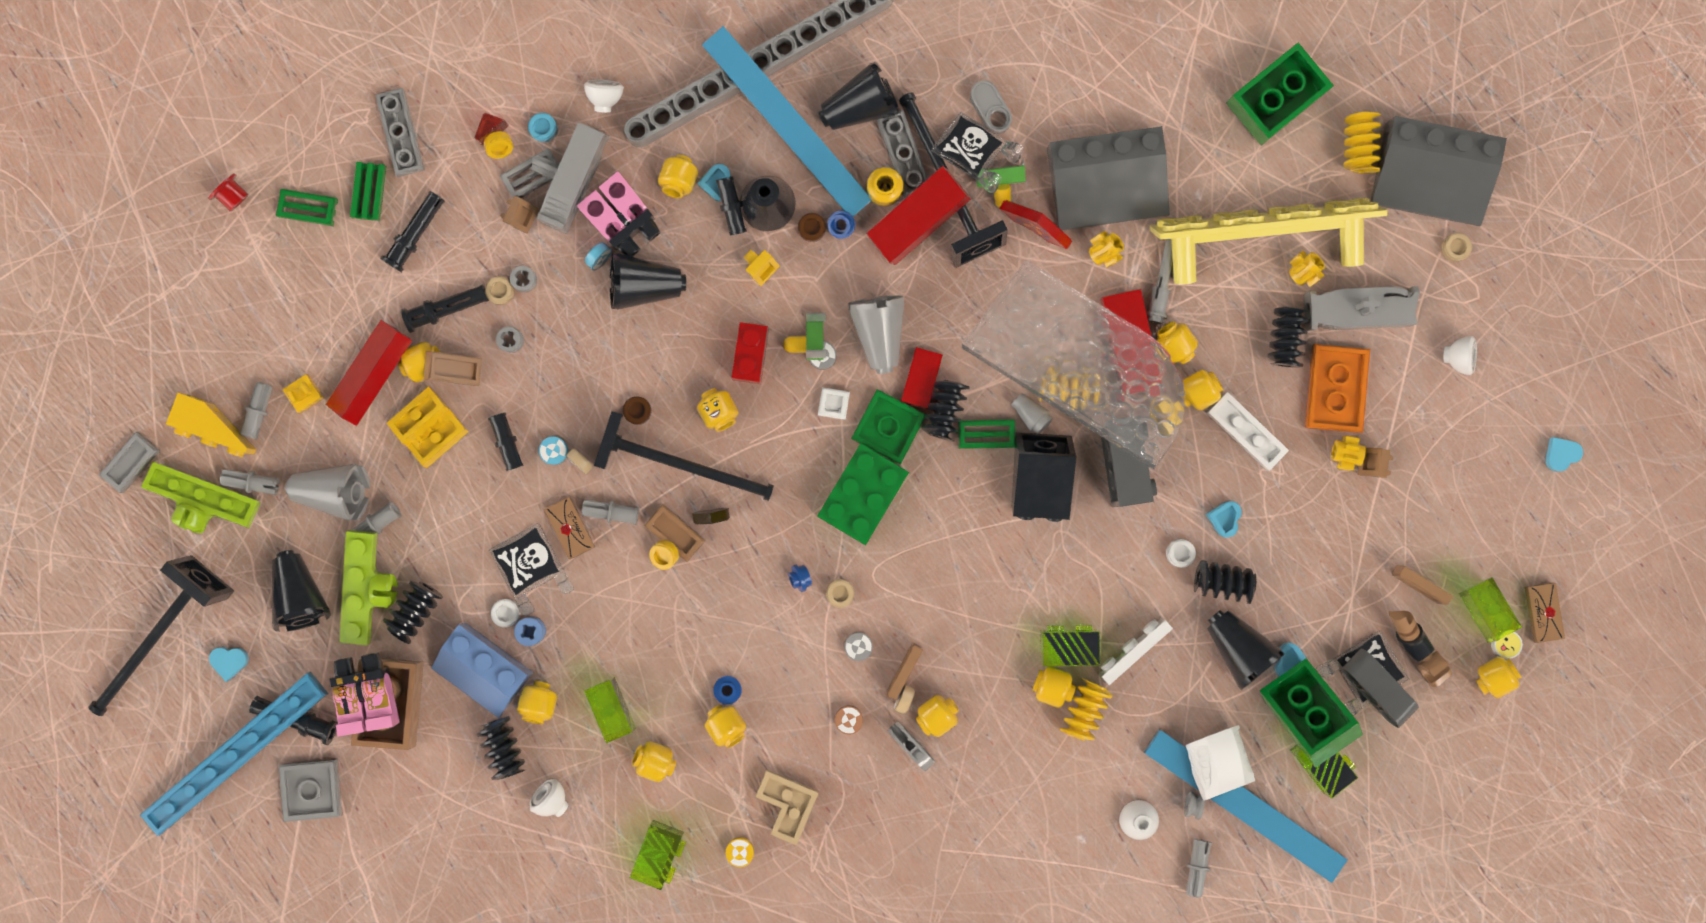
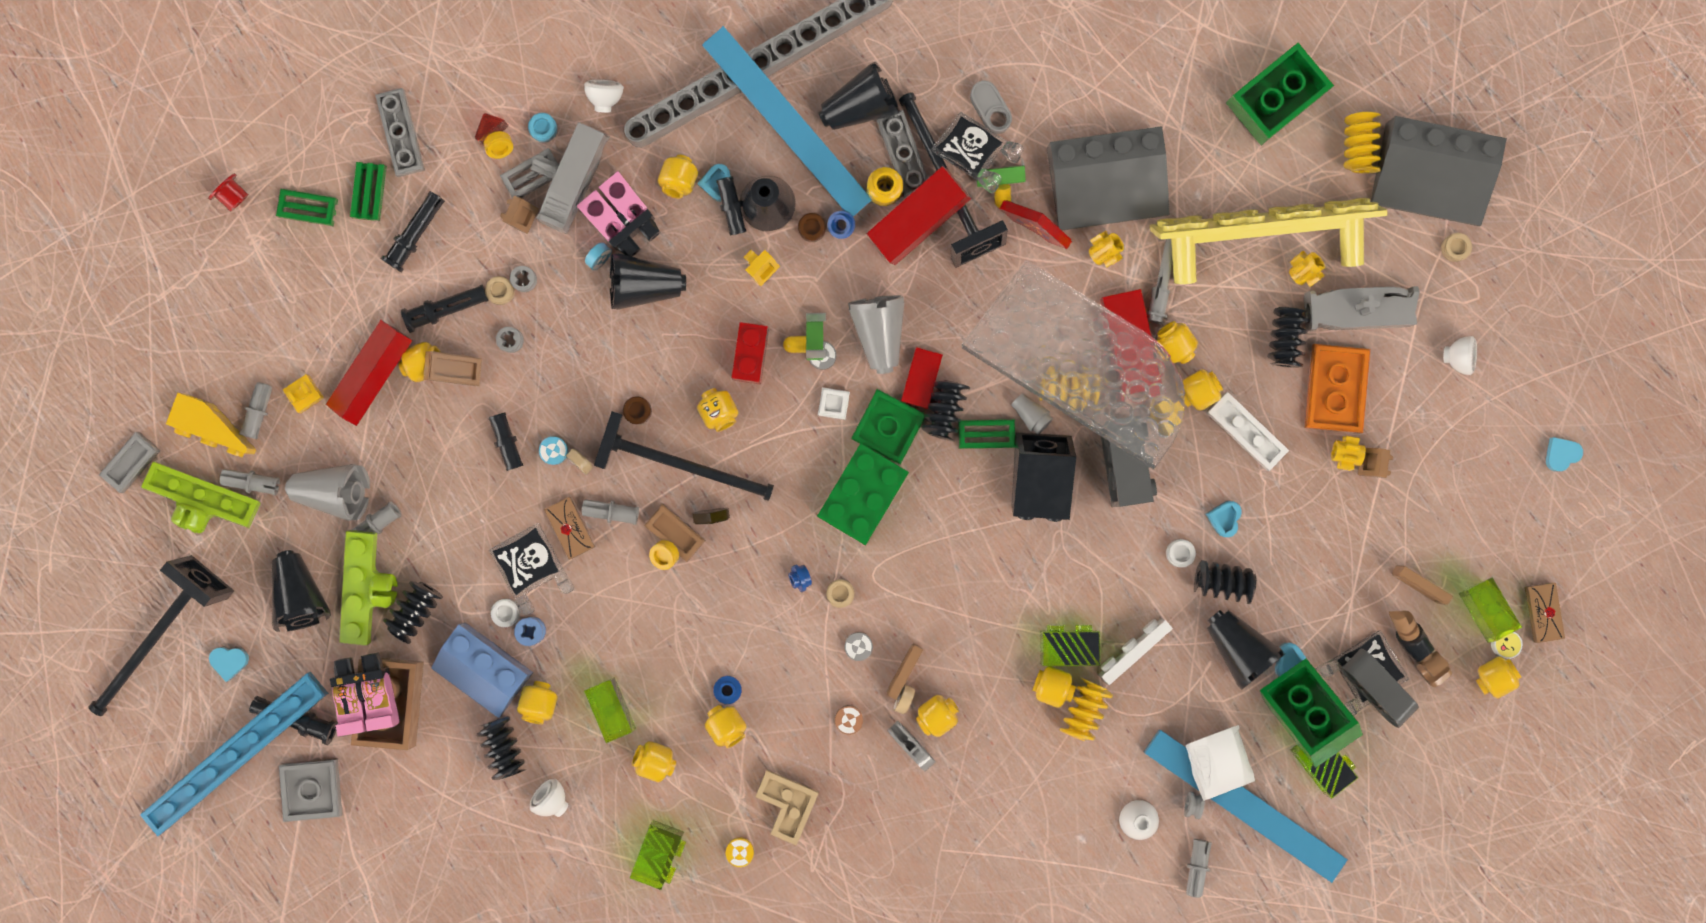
(427, 427): yellow slope -> none

